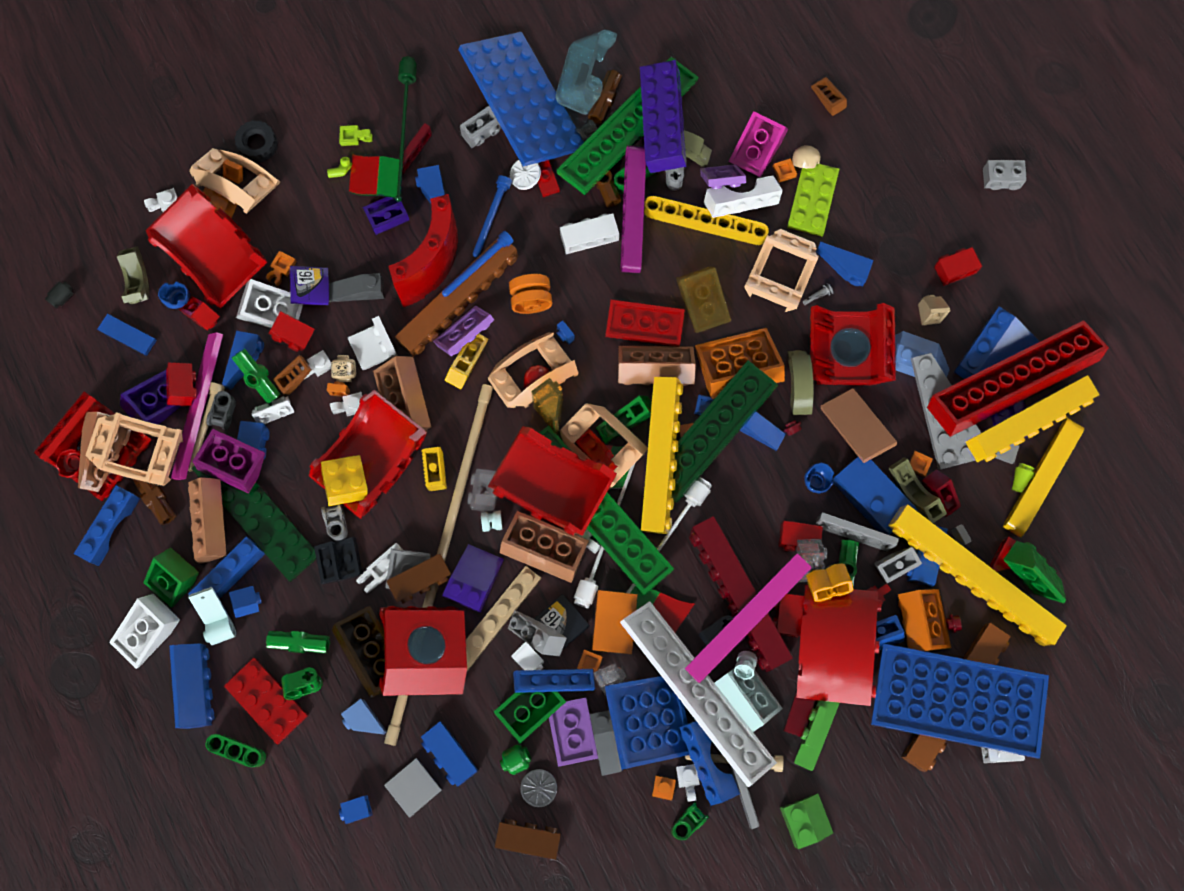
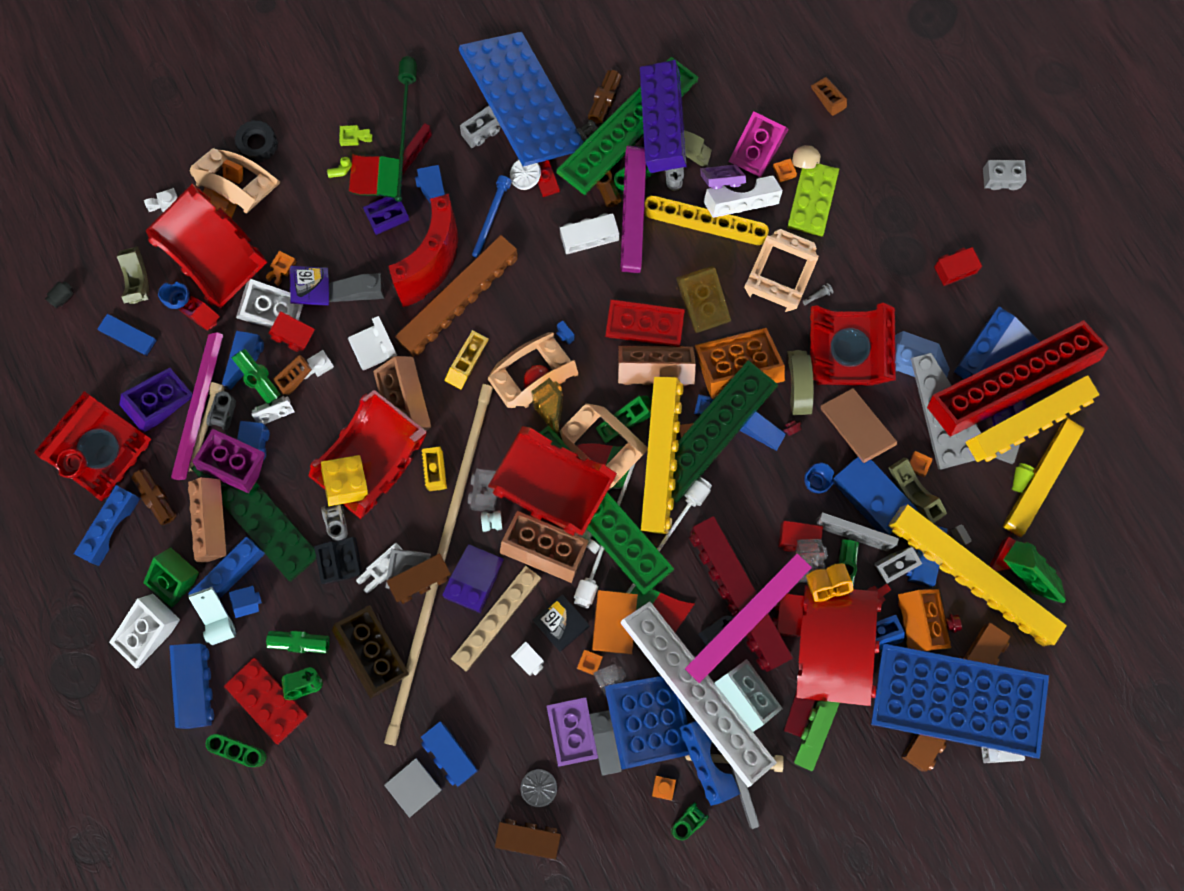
(89, 475): nougat wedge -> none
(162, 457): light nougat wedge -> none
(180, 384): red brick -> none
(338, 389): orange plate -> none
(343, 368): tan head -> none
(350, 404): white plate -> none
(355, 809): blue brick -> none
(361, 718): medium blue slope -> none
(423, 651): red panel -> none
(463, 330): medium lavender plate -> none
(503, 241): blue piece -> none
(515, 759): green head -> none
(527, 711): green slope -> none
(530, 293): orange wheel -> none
(536, 634): light grey slope -> none
(553, 680): blue tile -> none
(577, 86): clear light blue windscreen -> none
(596, 449): red hinge -> none
(688, 778): white plate -> none
(745, 665): light aqua wheel -> none
(806, 821): bright green slope -> none
(847, 264): blue slope -> none
(933, 310): tan slope -> none
(942, 487): dark red slope -> none

